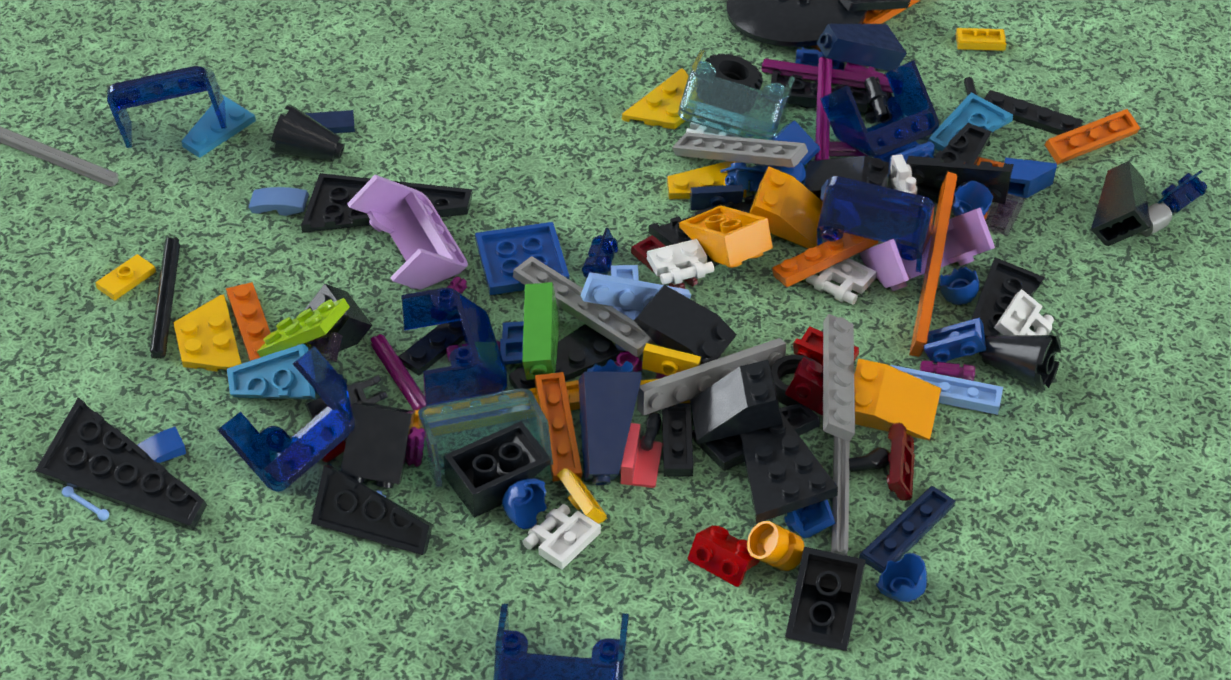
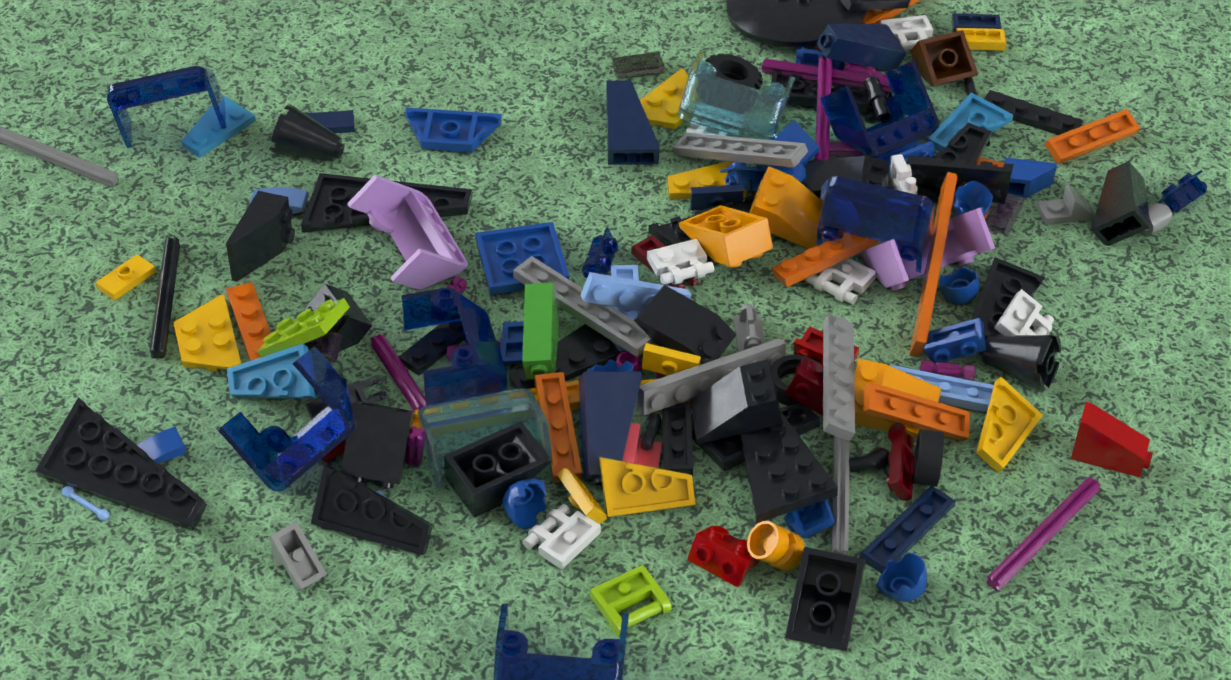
(260, 234): none -> black slope
(297, 556): none -> light grey slope
(451, 129): none -> blue wing
(627, 591): none -> lime plate
(628, 128): none -> dark blue slope
(638, 65): none -> clear smoke plate
(642, 488): none -> yellow wing
(748, 328): none -> light grey hinge
(910, 28): none -> white plate
(916, 411): none -> orange plate
(928, 457): none -> black tyre
(944, 58): none -> reddish brown slope
(983, 21): none -> dark blue plate
(1006, 425): none -> yellow wing
(1043, 533): none -> magenta axle
(1069, 209): none -> light grey slope
(1110, 443): none -> red slope

